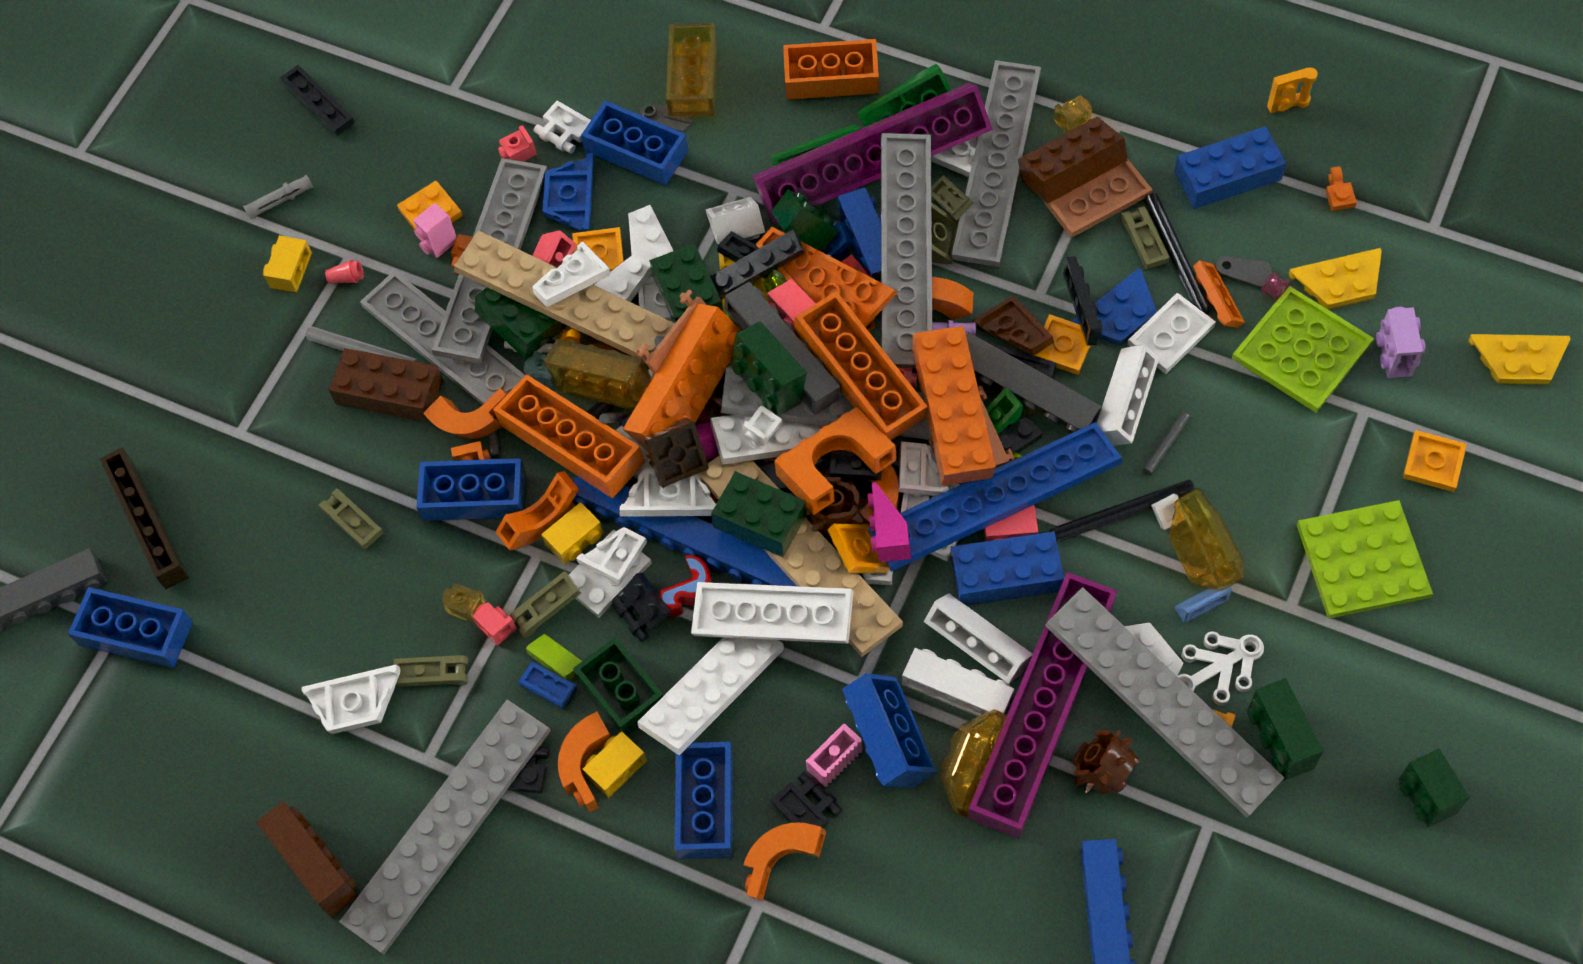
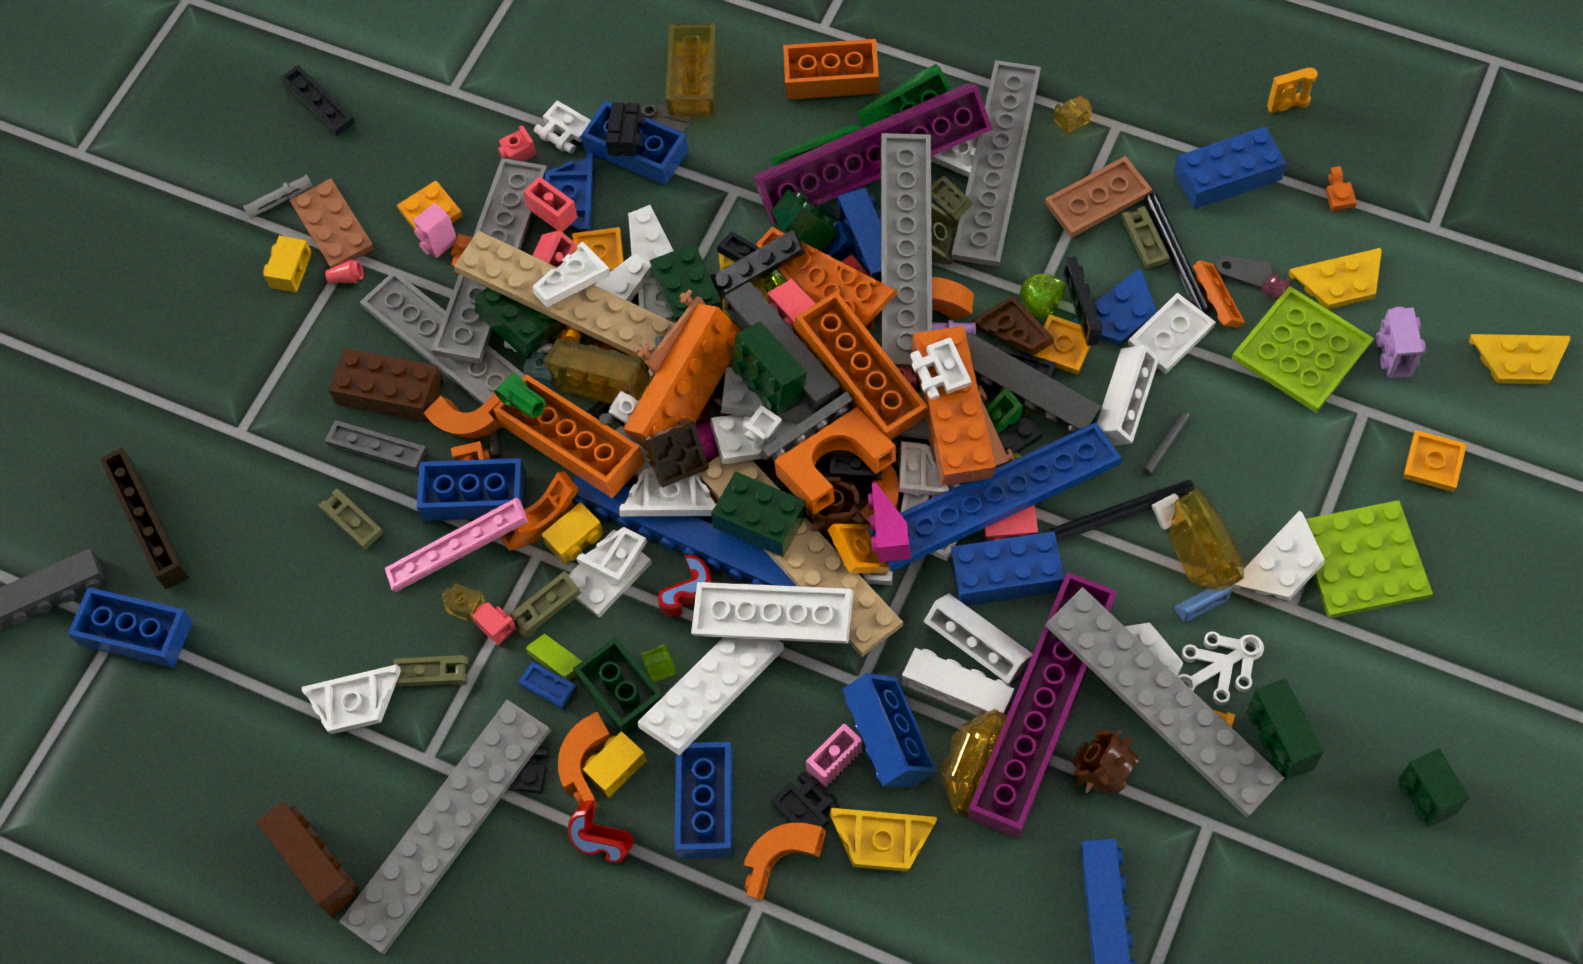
(331, 224): none -> nougat plate
(340, 342): light grey axle -> none
(376, 445): none -> flat silver plate
(456, 544): none -> bright pink tile
(516, 393): none -> green piece
(550, 204): none -> coral brick
(594, 838): none -> red animal
(623, 406): none -> white bracket
(624, 129): none -> black brick
(646, 602): black plate -> none
(658, 663): none -> clear neon green slope
(739, 217): white slope -> none
(816, 421): none -> flat silver plate
(881, 838): none -> yellow wing
(948, 365): none -> white plate
(1042, 294): none -> clear neon green piece
(1072, 159): reddish brown brick -> none
(1284, 562): none -> white wing

